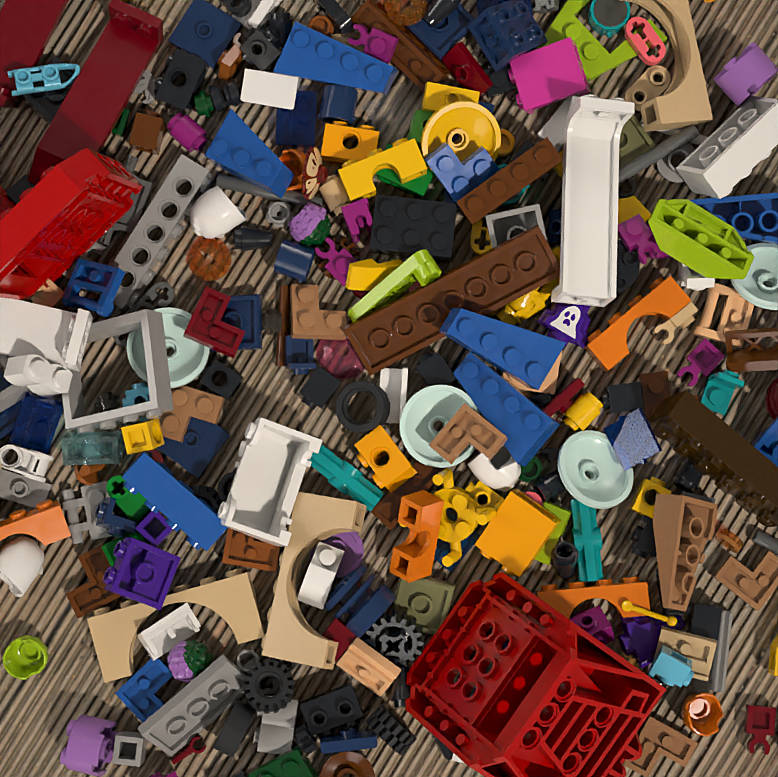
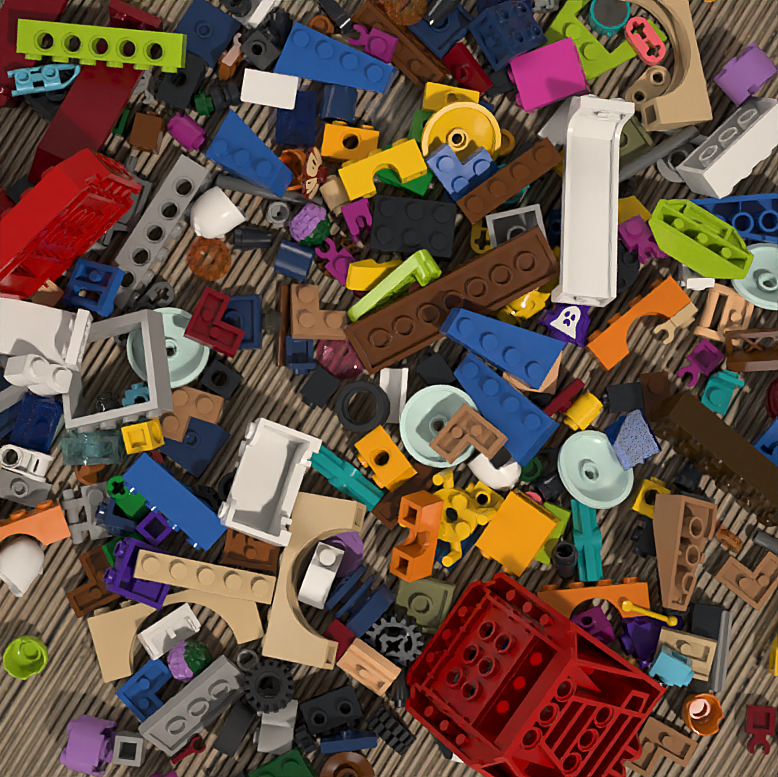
(32, 32): none -> lime brick
(204, 577): none -> tan plate

